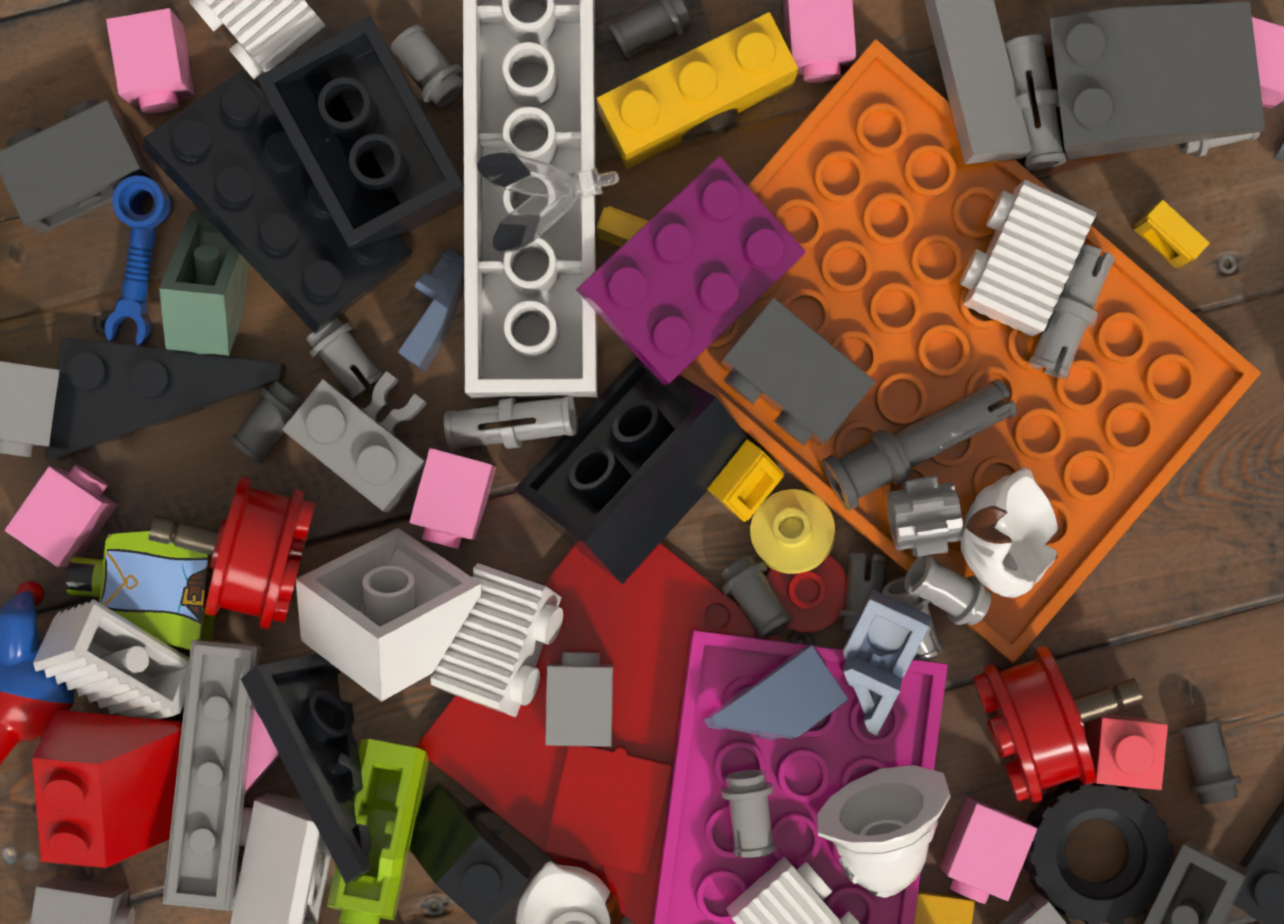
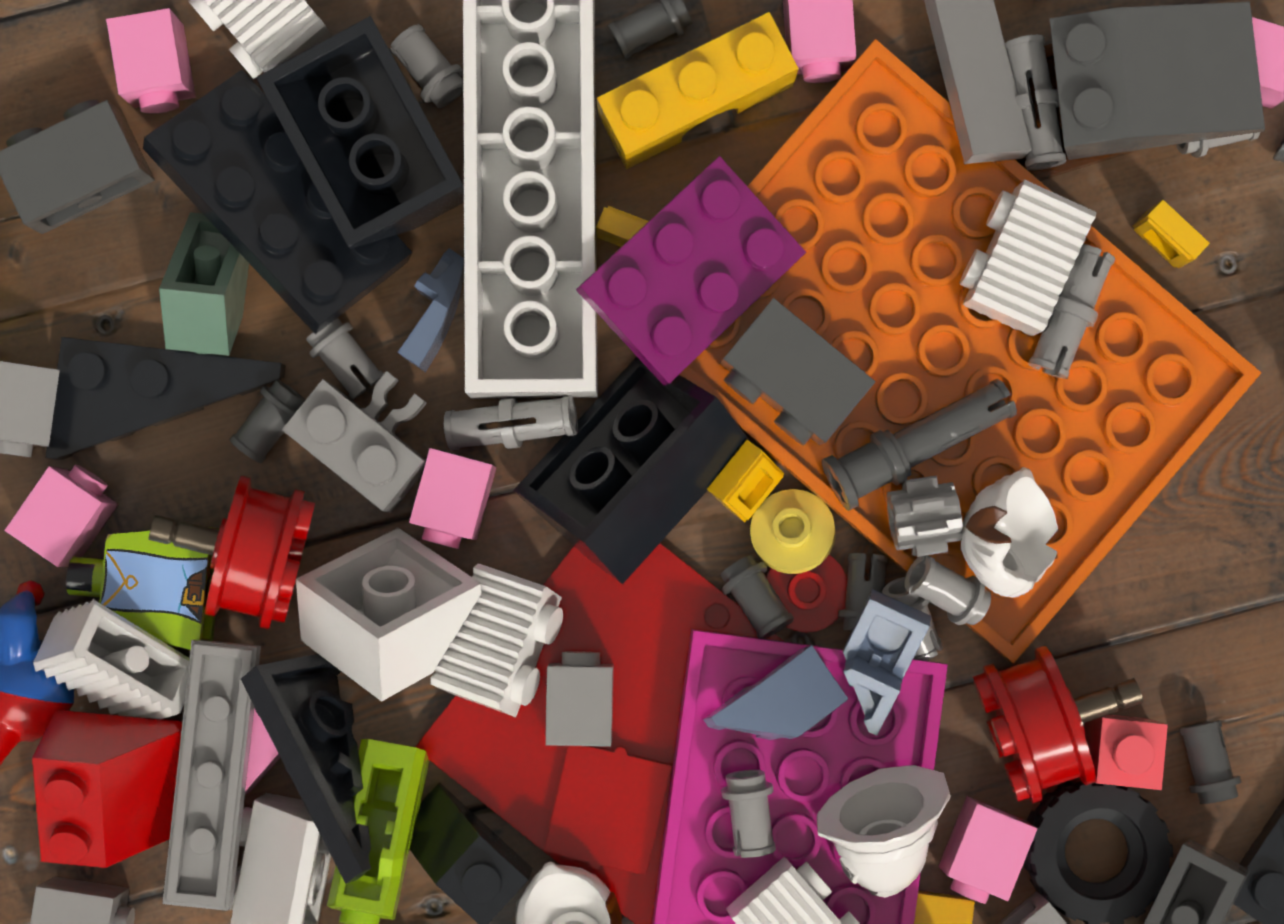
(128, 207): blue brick -> none
(551, 193): clear piece -> none

